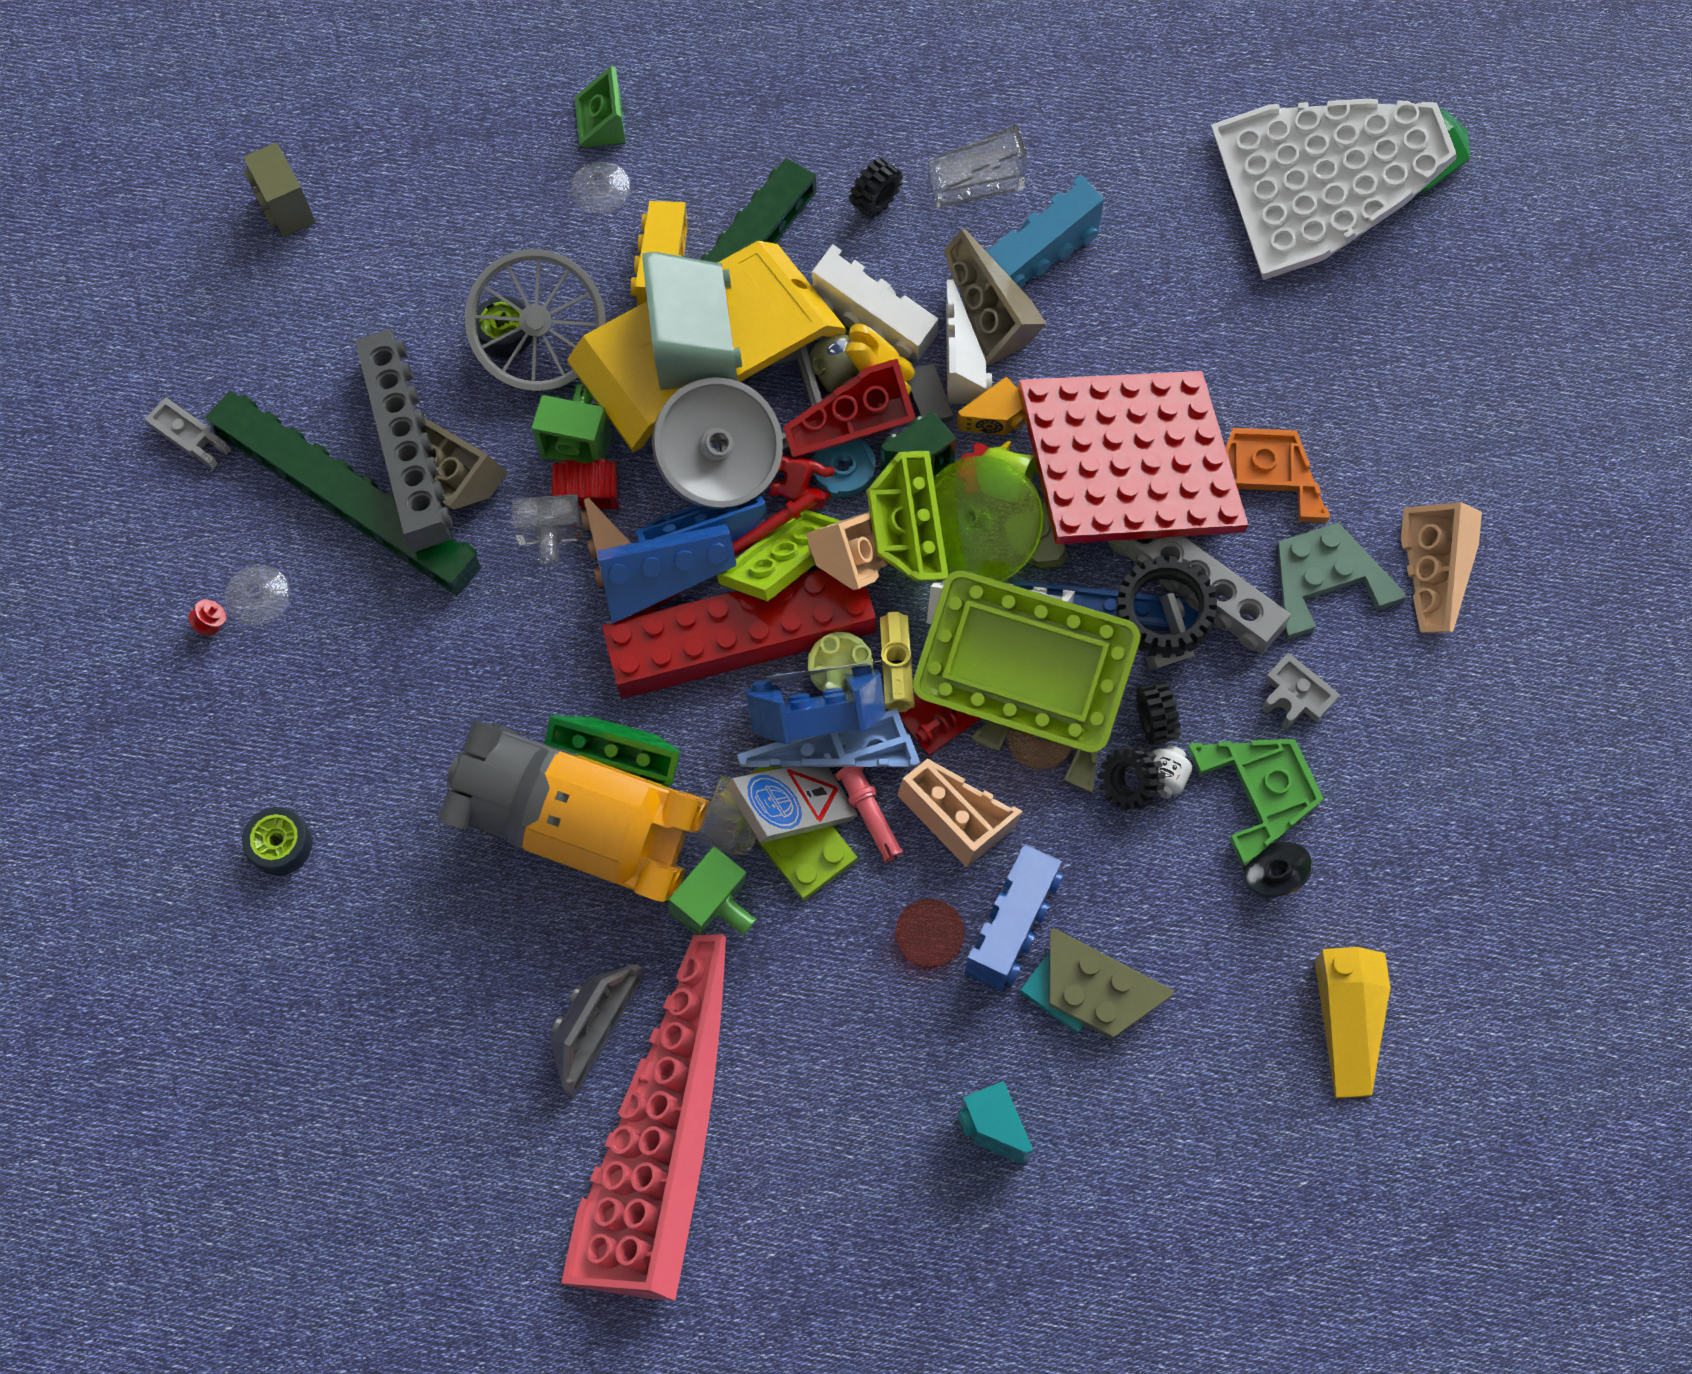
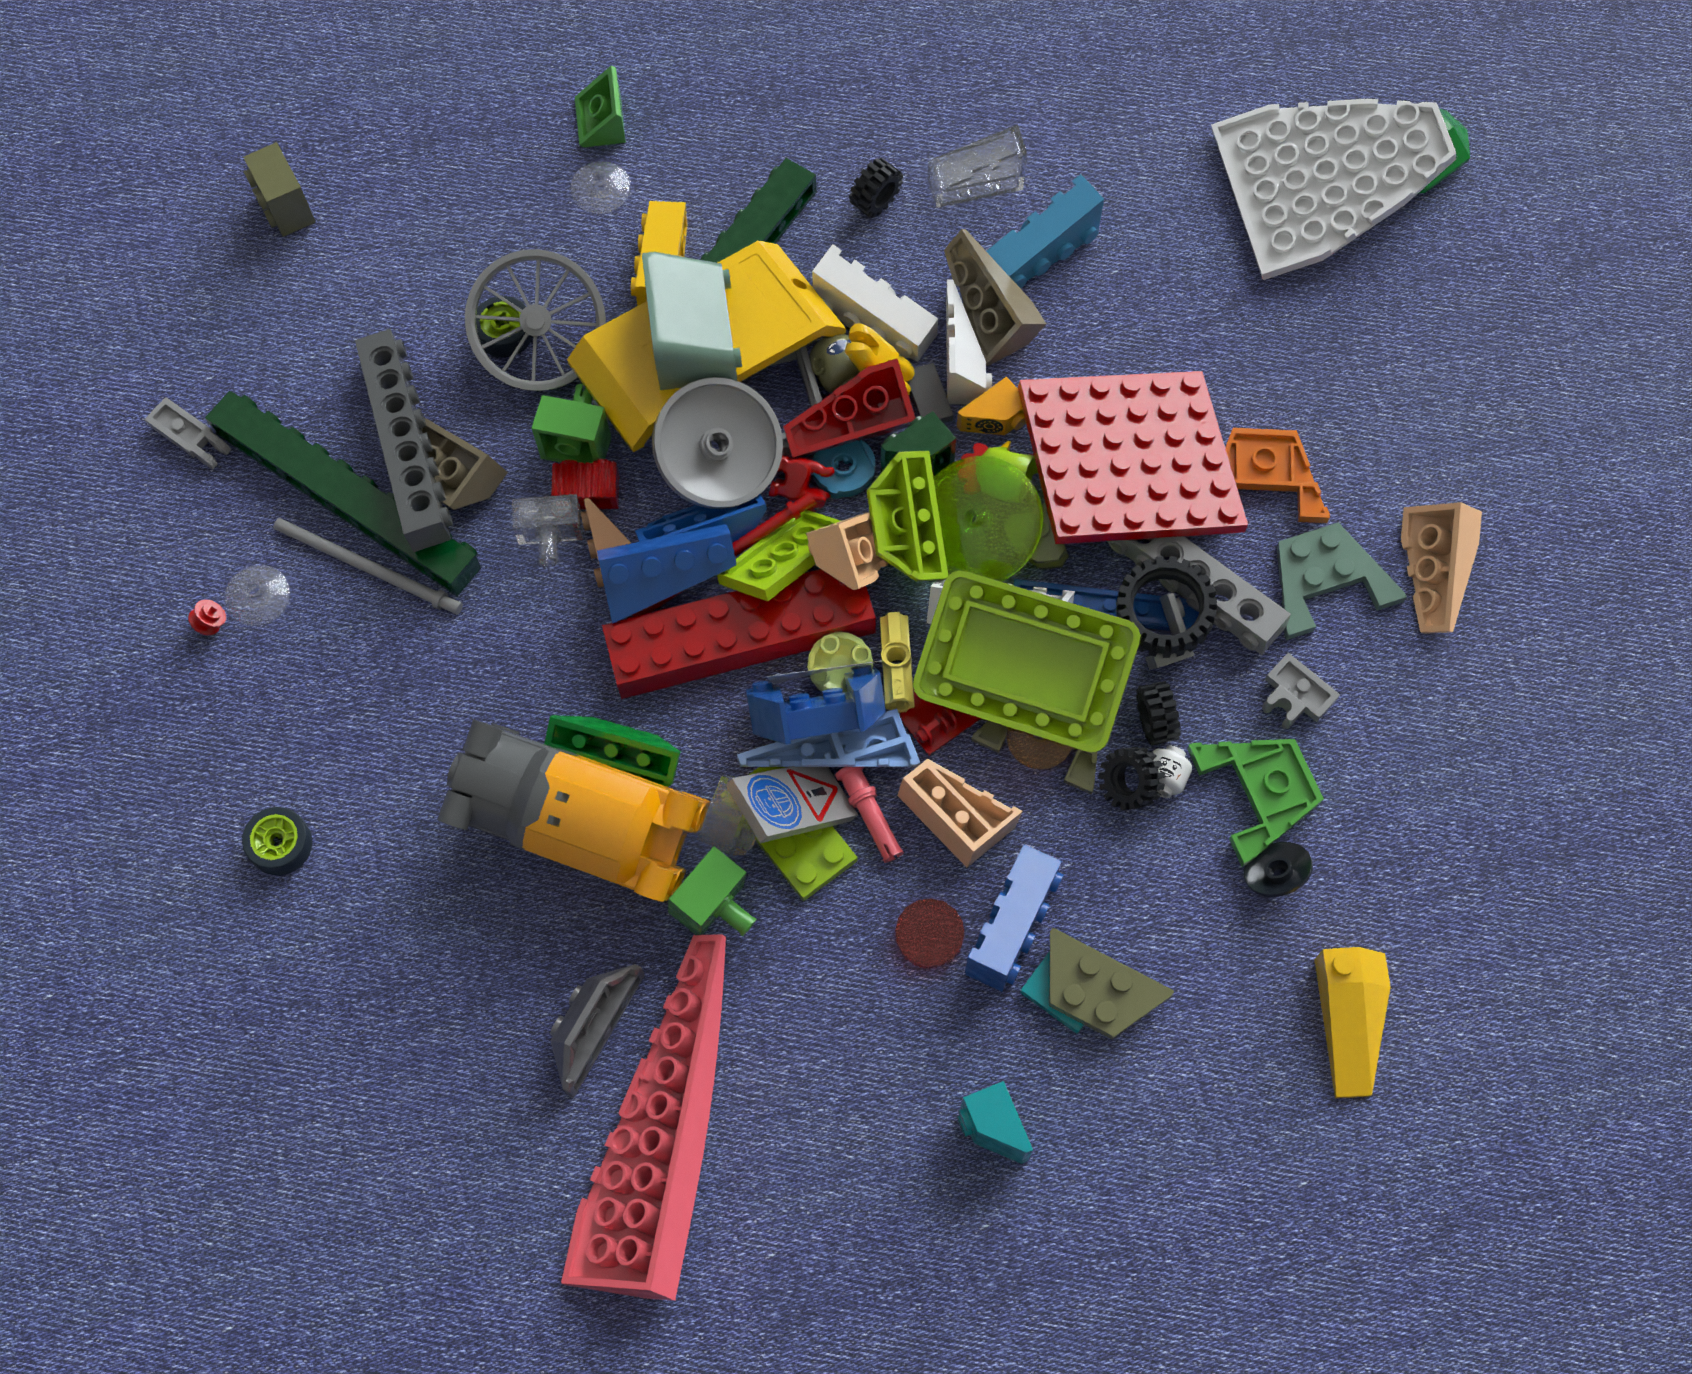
(438, 598): none -> light grey bar

